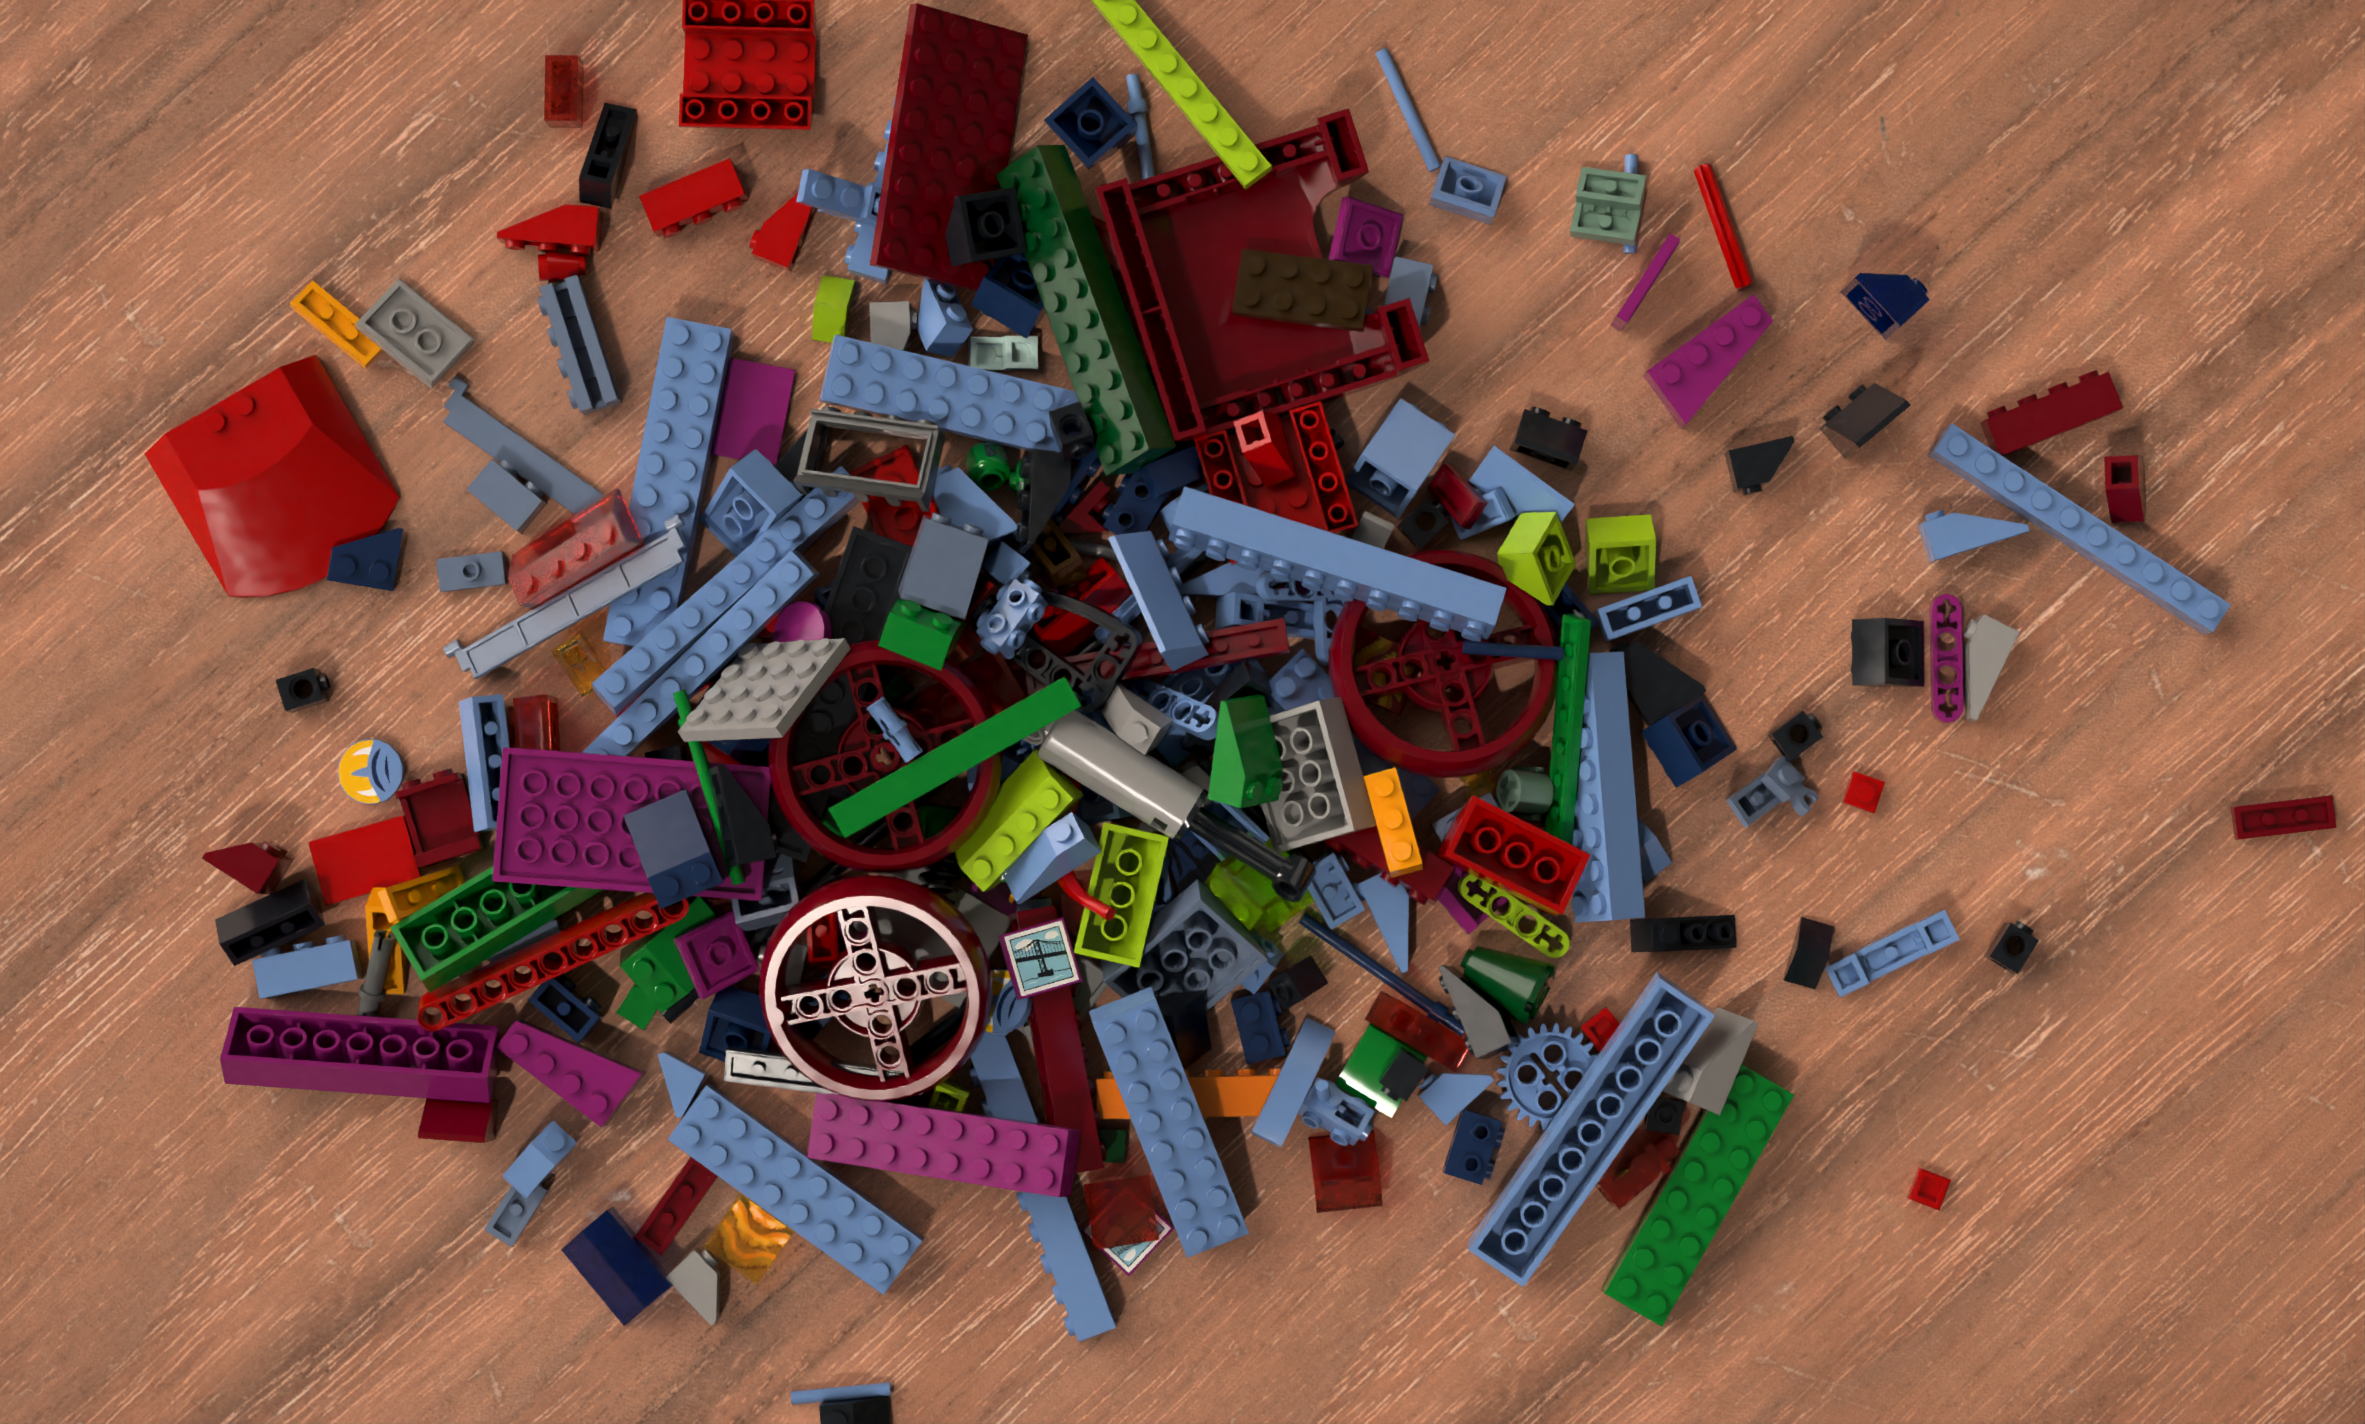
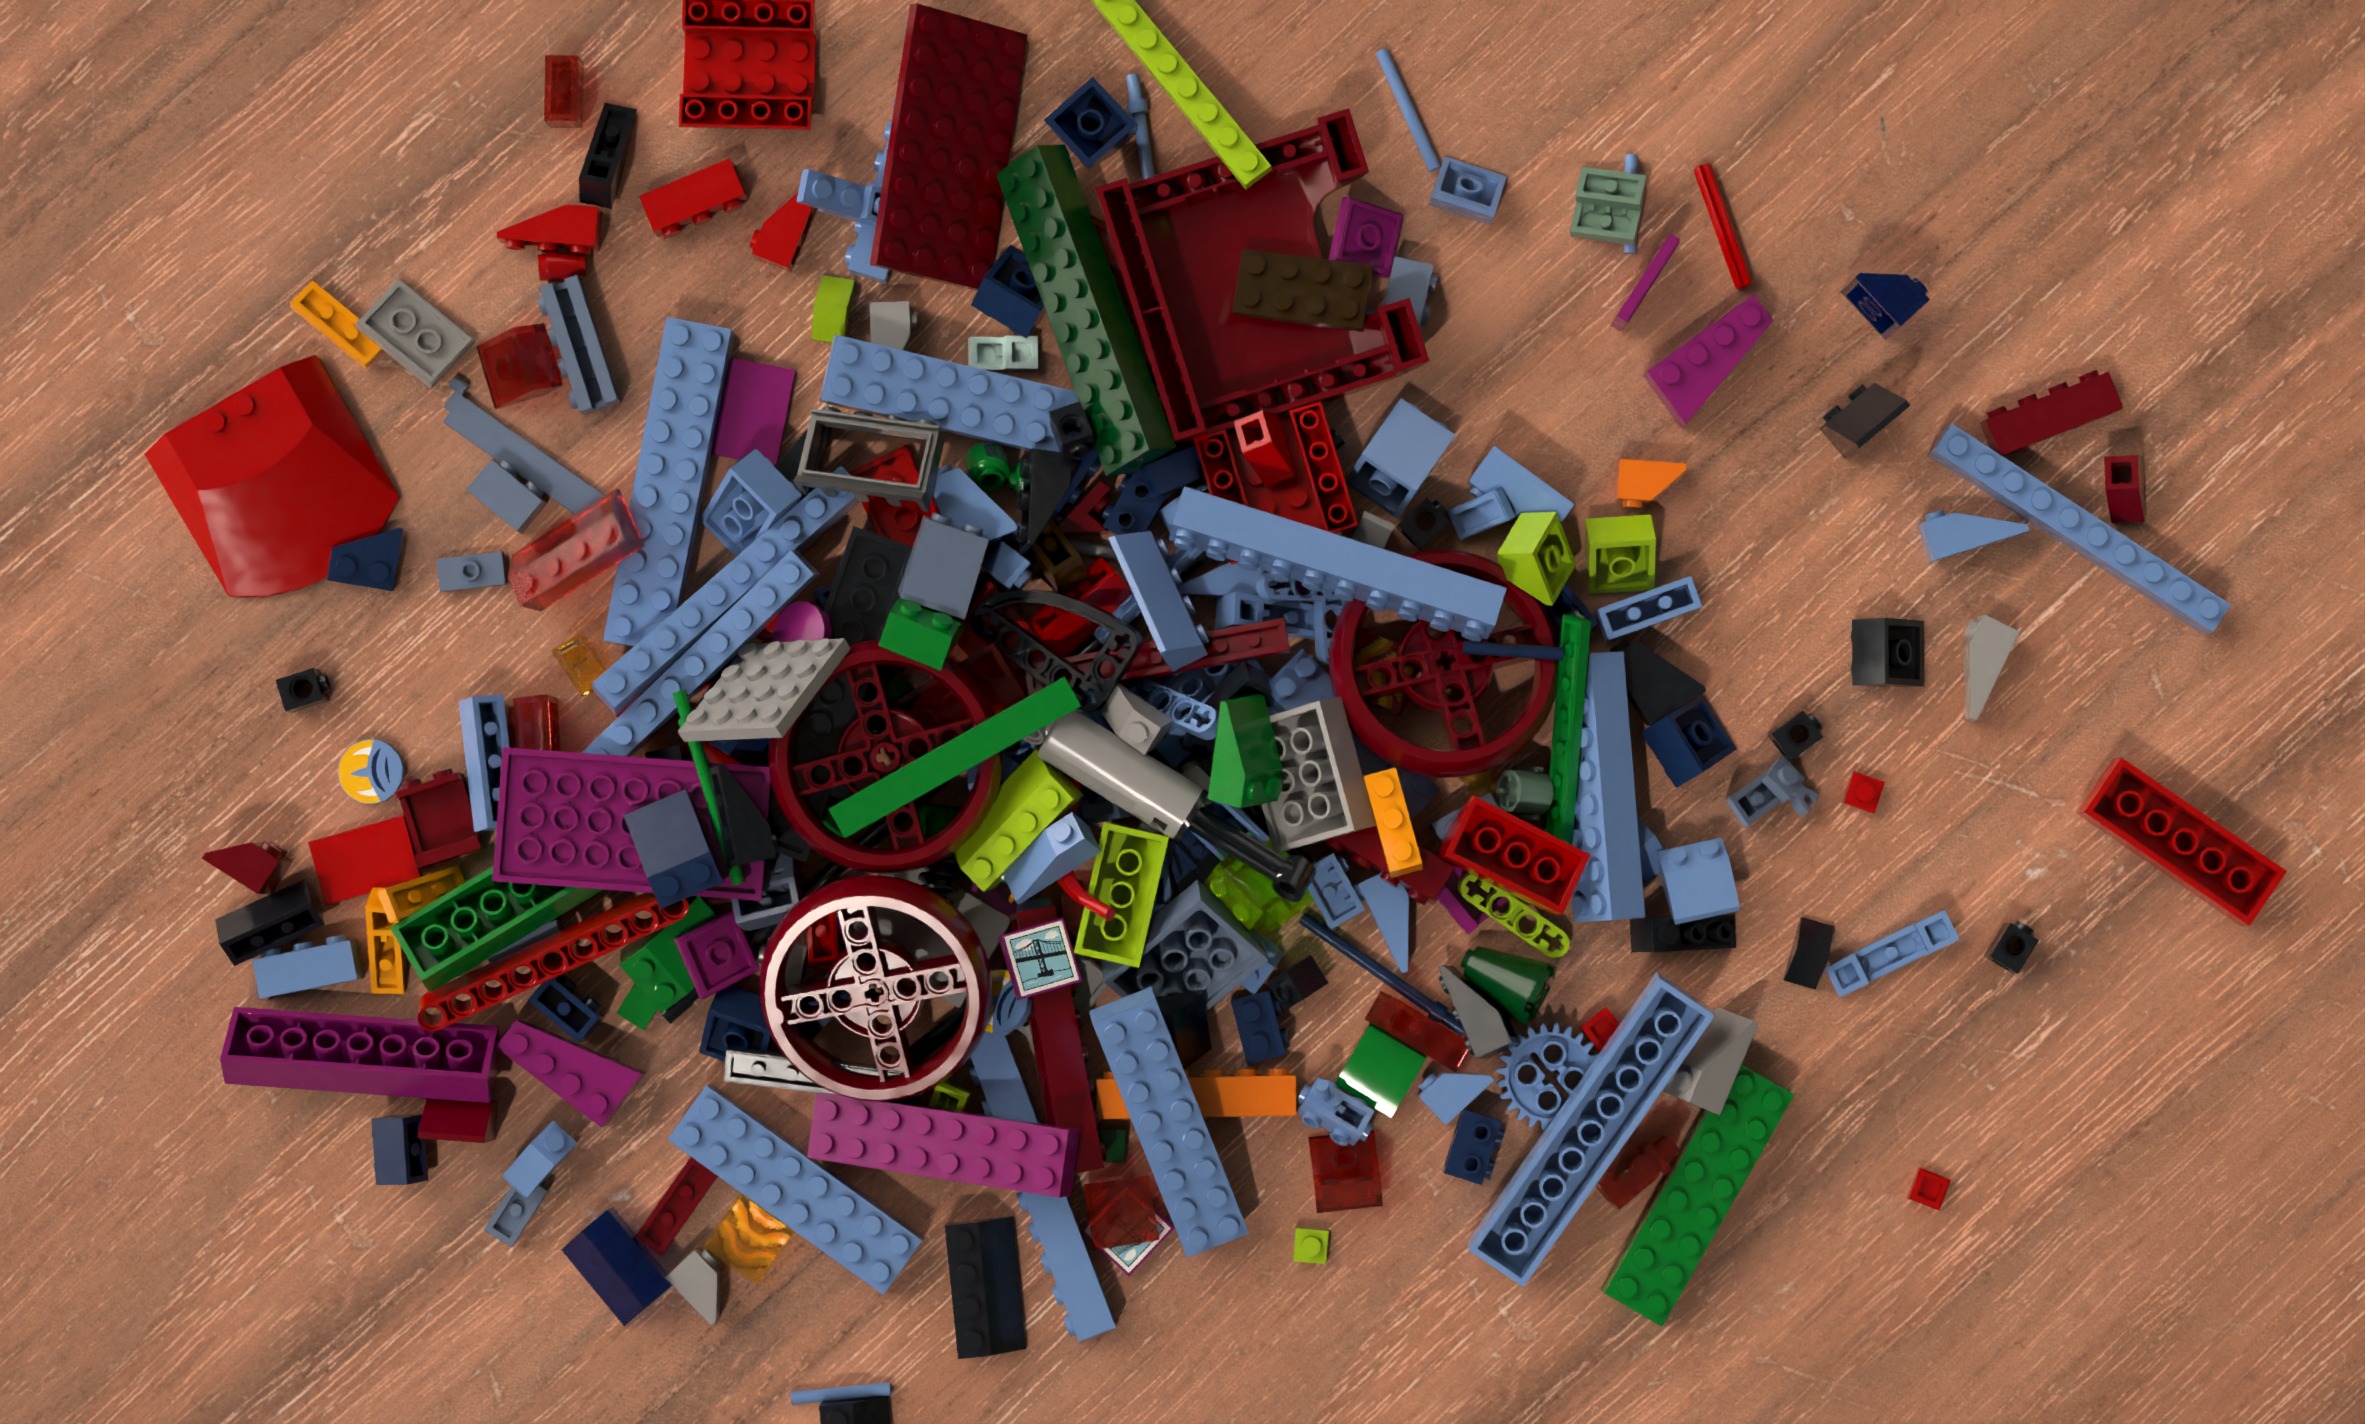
(373, 988): dark grey pin -> none
(398, 1151): none -> dark blue brick
(519, 365): none -> clear red slope
(572, 604): sand blue piece -> none
(682, 1081): medium blue slope -> none
(894, 729): medium blue pin -> none
(942, 319): medium blue slope -> none
(985, 227): black slope -> none
(985, 1287): none -> black slope
(1011, 618): medium blue brick -> none
(1293, 1082): medium blue slope -> none
(1310, 1245): none -> lime plate
(1403, 1075): black brick -> none
(1457, 495): dark red tile -> none
(1549, 438): black slope -> none
(1643, 480): none -> orange slope
(1664, 1116): black brick -> none
(1698, 881): none -> medium blue slope
(1756, 464): black slope -> none
(1942, 658): magenta beam -> none
(2181, 842): none -> red brick
(2283, 817): dark red plate -> none

